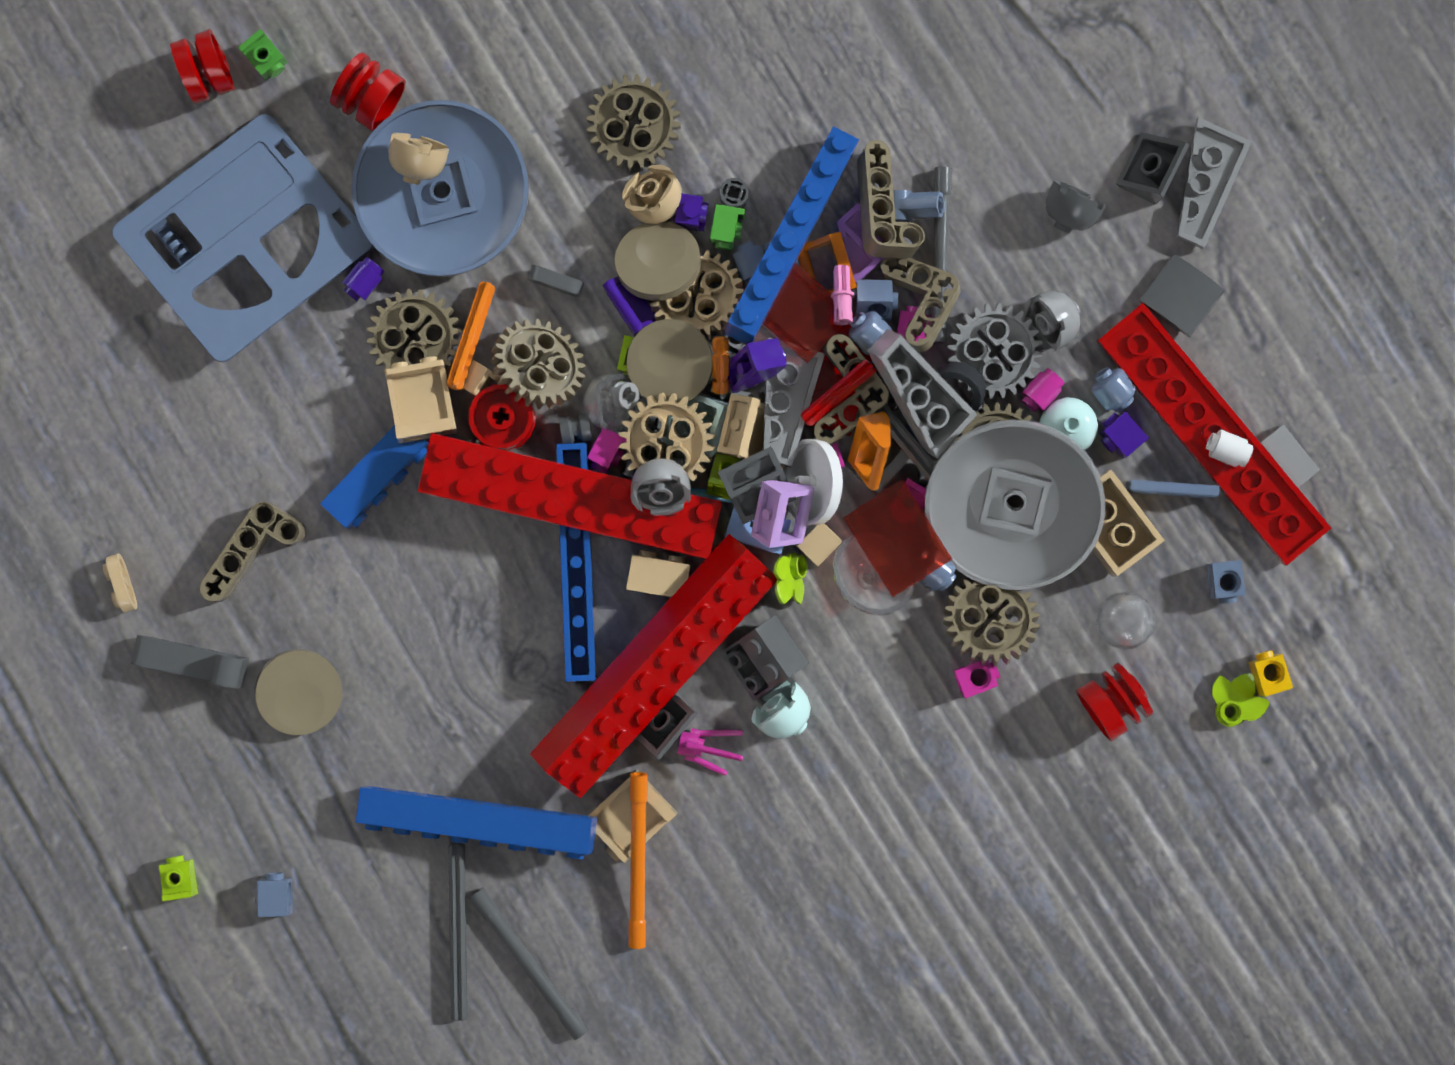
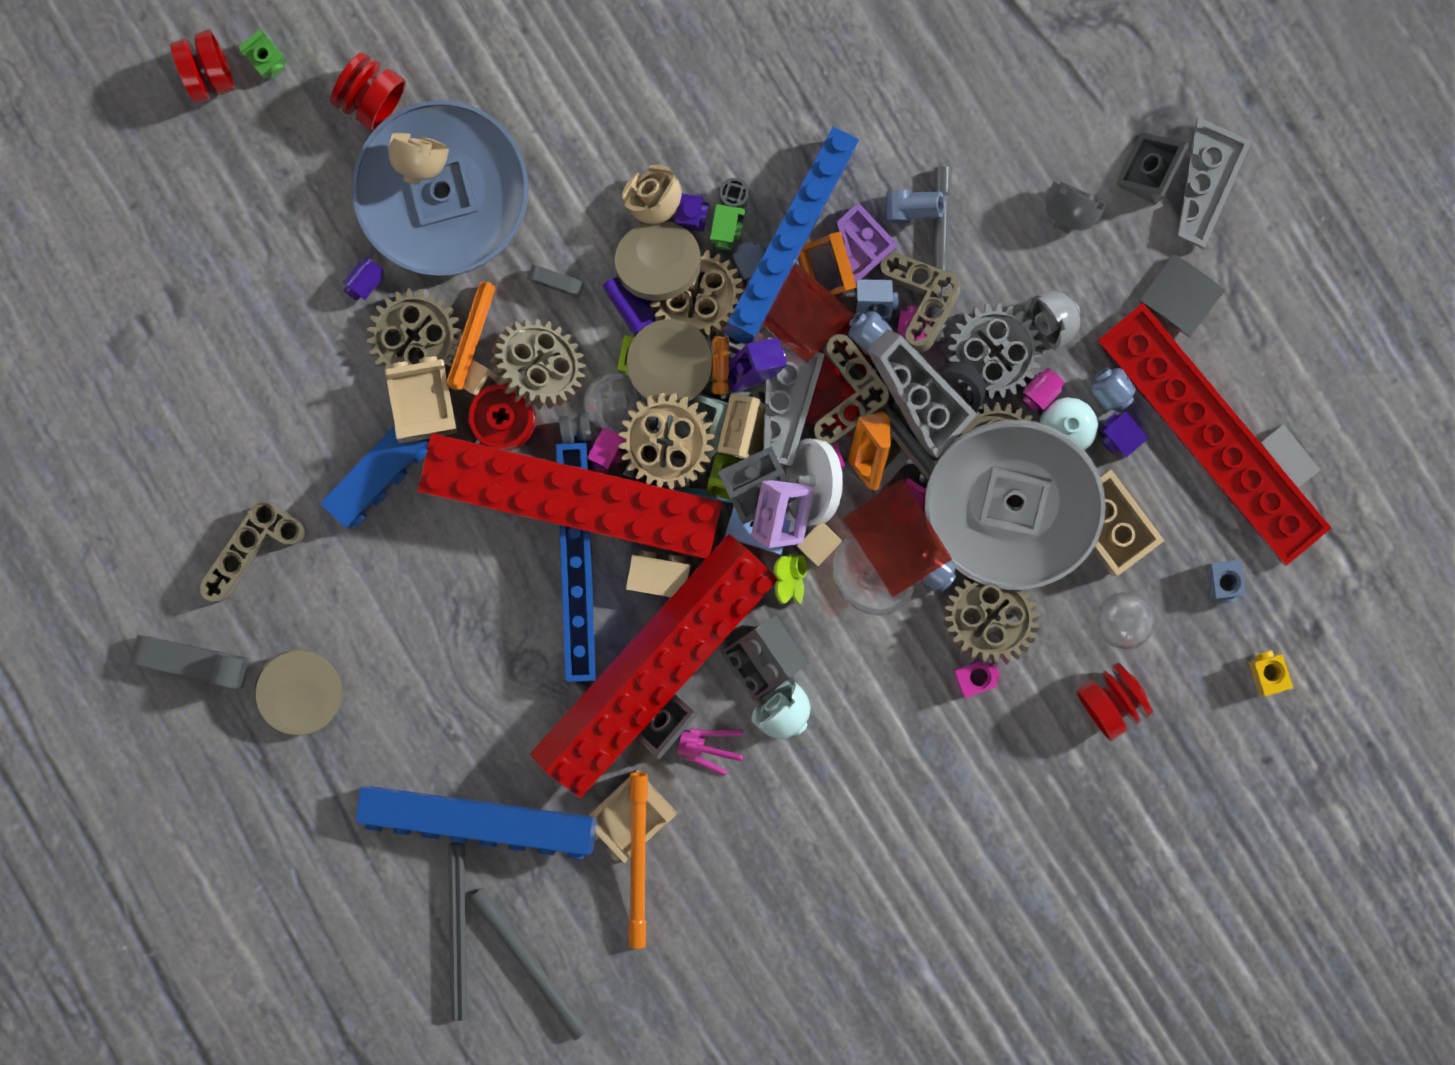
(117, 573): tan plate -> none
(187, 885): lime brick -> none
(228, 207): sand blue door -> none
(275, 895): sand blue brick -> none
(616, 395): light grey bush -> none
(658, 130): dark tan gear -> none
(660, 487): light grey cylinder -> none
(838, 392): red axle -> none
(842, 295): bright pink axle -> none
(882, 200): dark tan beam -> none
(1172, 489): sand blue tile -> none
(1229, 448): white brick -> none
(1240, 696): lime plate -> none

